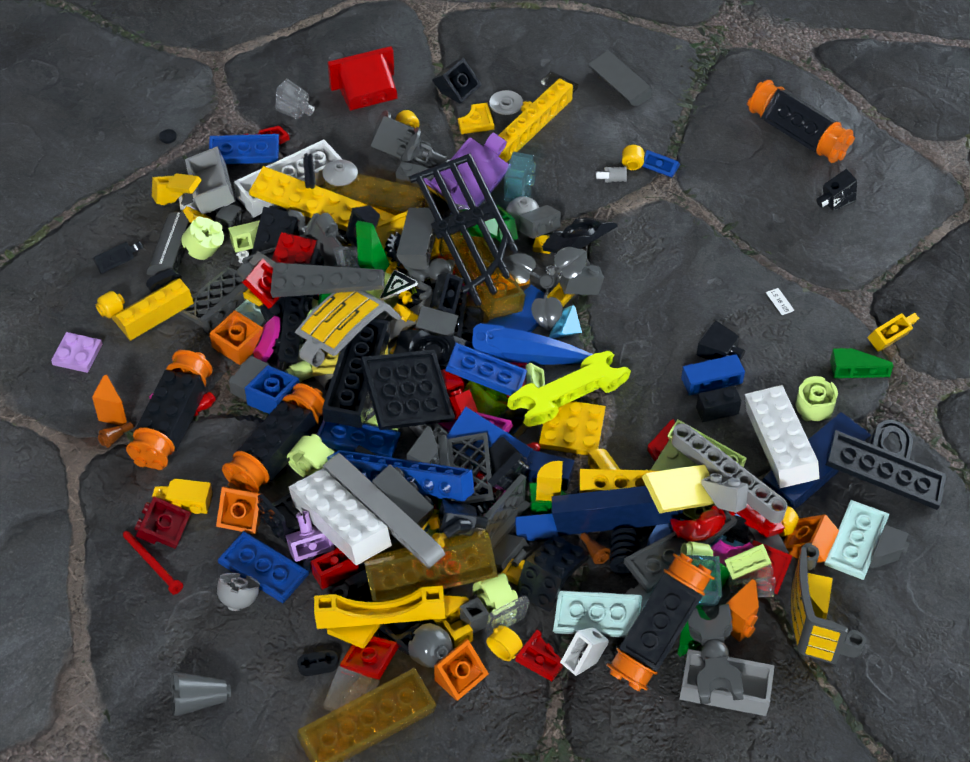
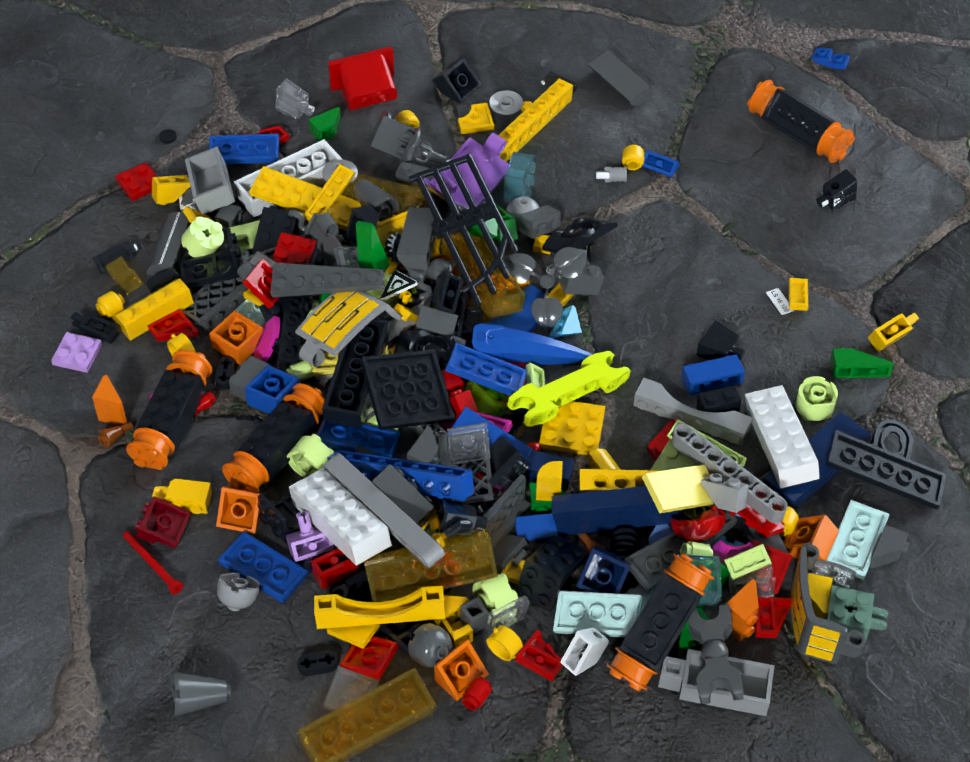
(96, 327): none -> black plate
(123, 275): none -> clear yellow slope
(136, 181): none -> red plate
(171, 324): none -> red wing
(179, 342): none -> yellow piece
(183, 183): yellow tile -> none
(213, 267): none -> black bracket
(221, 372): none -> black beam
(309, 171): black axle -> none
(325, 125): none -> green slope
(330, 192): none -> yellow tile
(380, 200): none -> dark grey cone
(468, 443): none -> clear plate
(476, 693): none -> red brick
(603, 572): none -> dark blue slope
(672, 673): none -> light grey brick
(726, 425): none -> light grey arch
(771, 616): none -> red wing
(798, 294): none -> yellow plate
(826, 57): none -> blue slope
(839, 573): none -> clear slope
(854, 610): none -> sand green hinge

